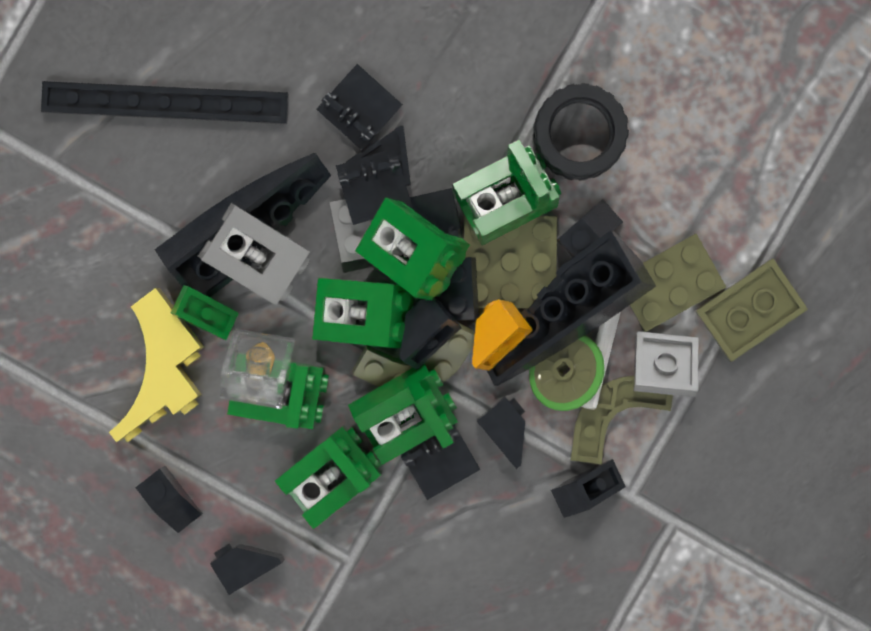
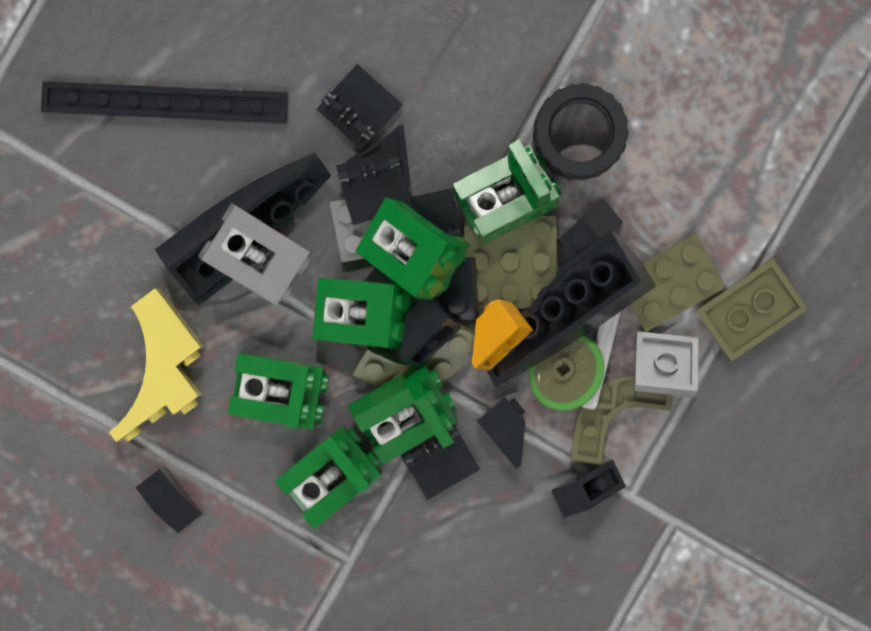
(204, 312): green plate -> none
(242, 565): black slope -> none
(257, 368): clear slope -> none

